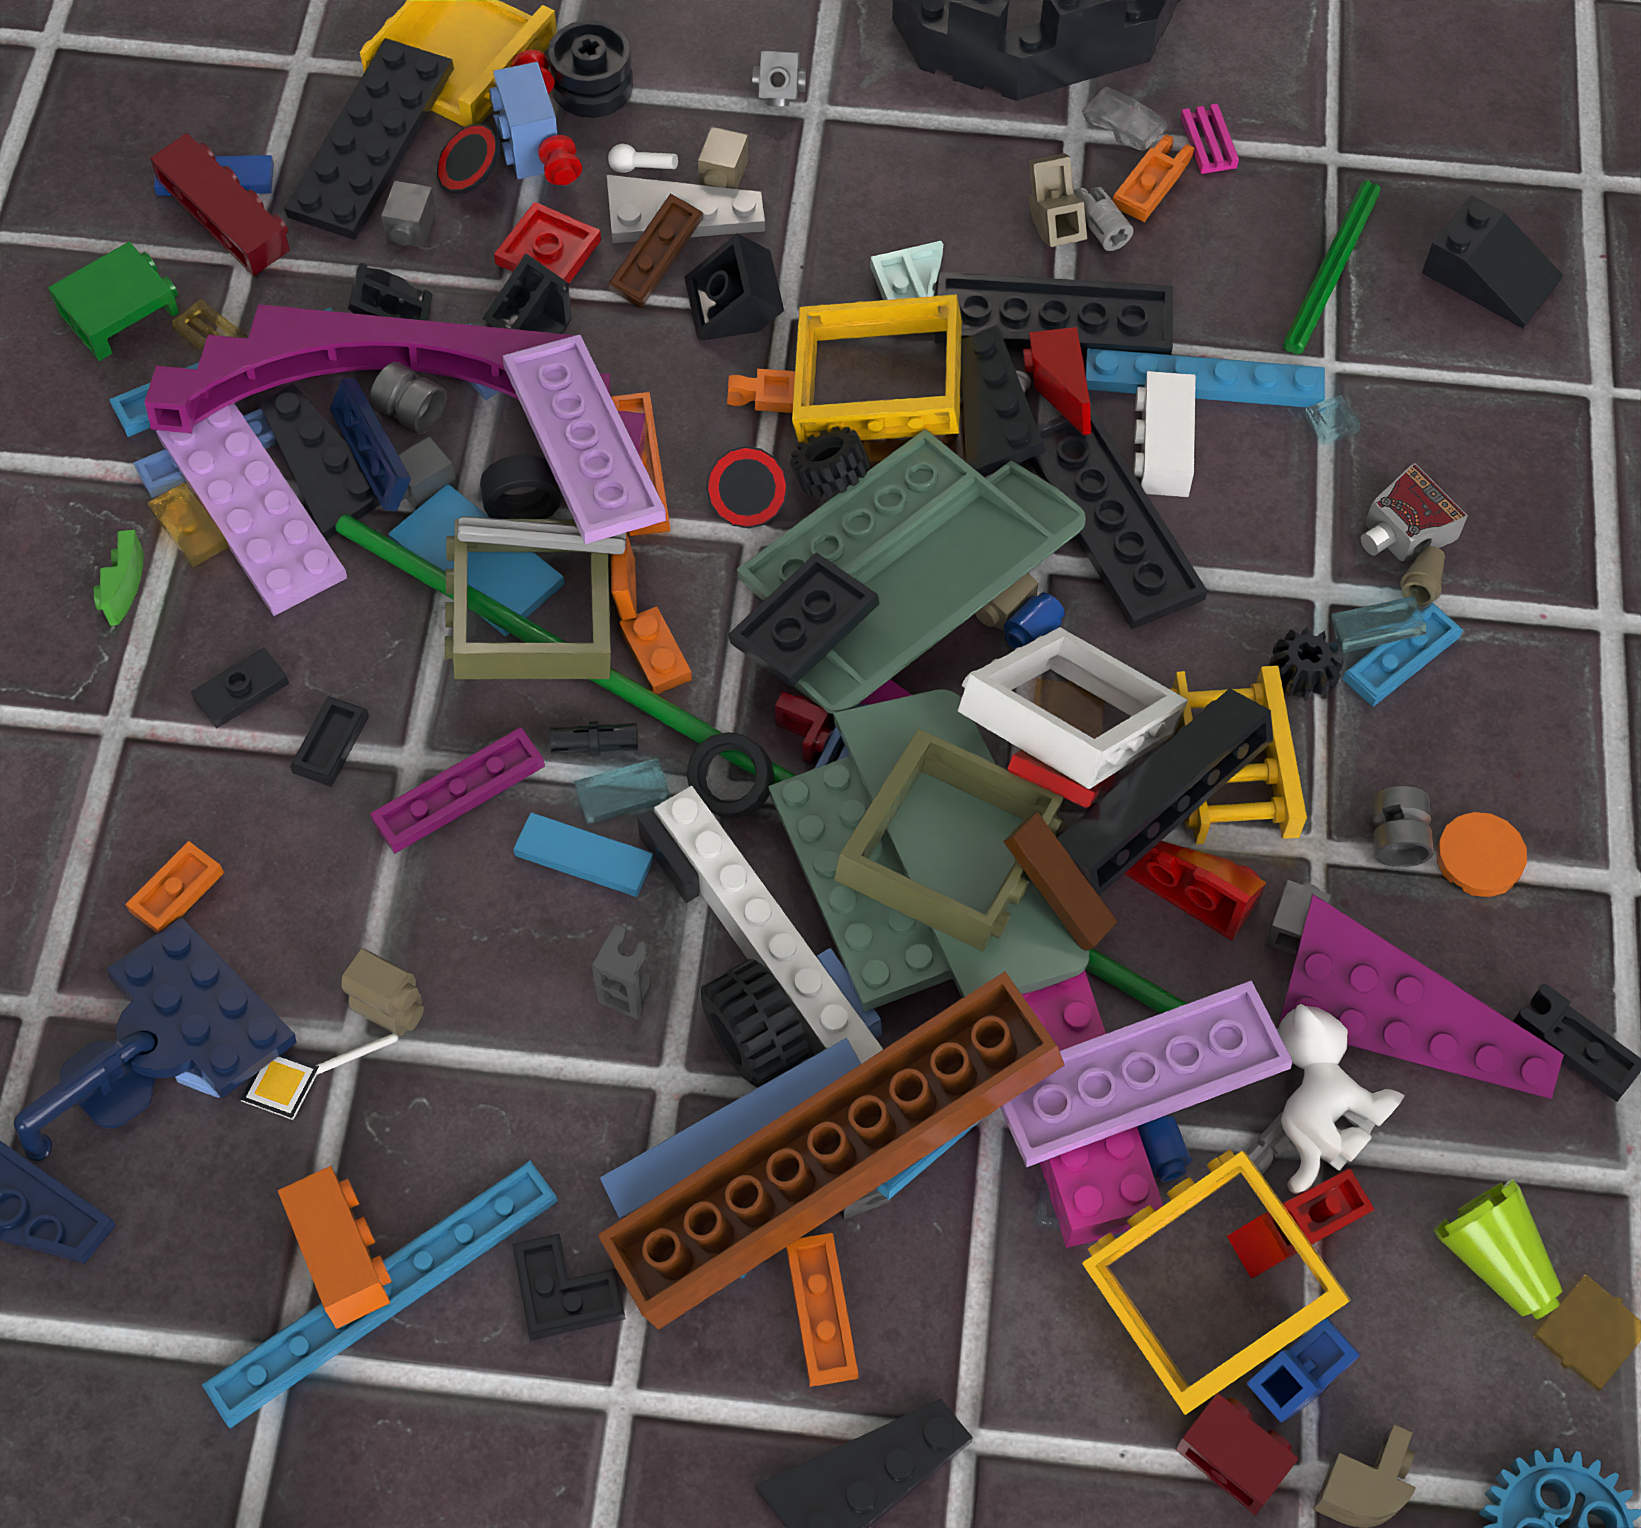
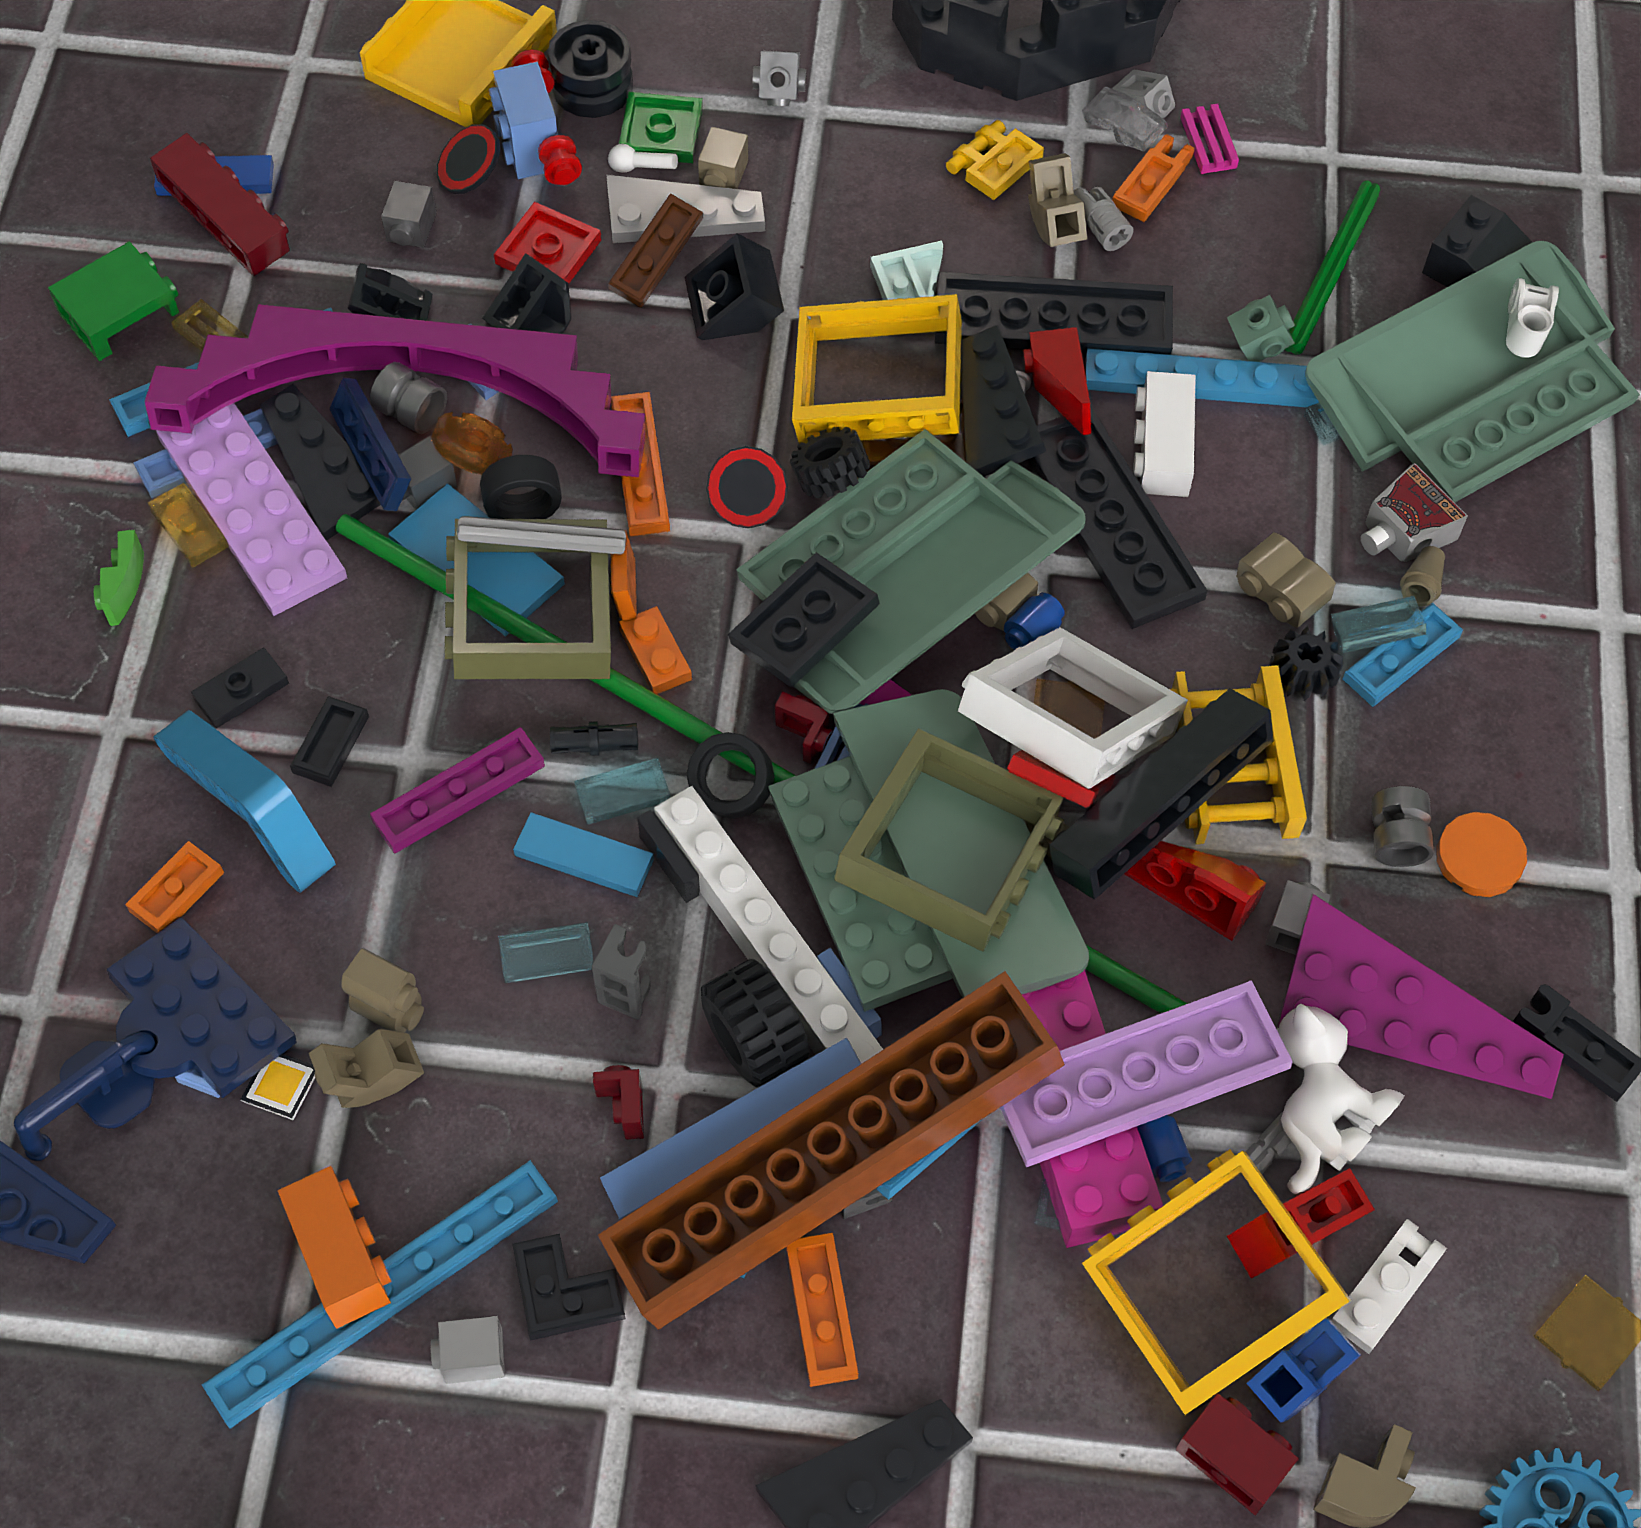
(251, 793): none -> dark azure beam
(368, 1071): none -> dark tan brick
(369, 139): black plate -> none
(469, 441): none -> clear orange tile
(469, 1350): none -> light grey brick
(546, 952): none -> clear light blue tile
(584, 439): lavender plate -> none
(627, 1100): none -> dark red bracket
(662, 124): none -> green tile
(770, 390): orange plate -> none
(1001, 165): none -> yellow plate
(1060, 881): reddish brown tile -> none
(1148, 89): none -> light grey bracket
(1262, 329): none -> sand green brick
(1285, 580): none -> dark tan brick
(1387, 1287): none -> white plate
(1453, 390): none -> sand green slope
(1504, 1249): lime cone -> none
(1530, 317): none -> white piece

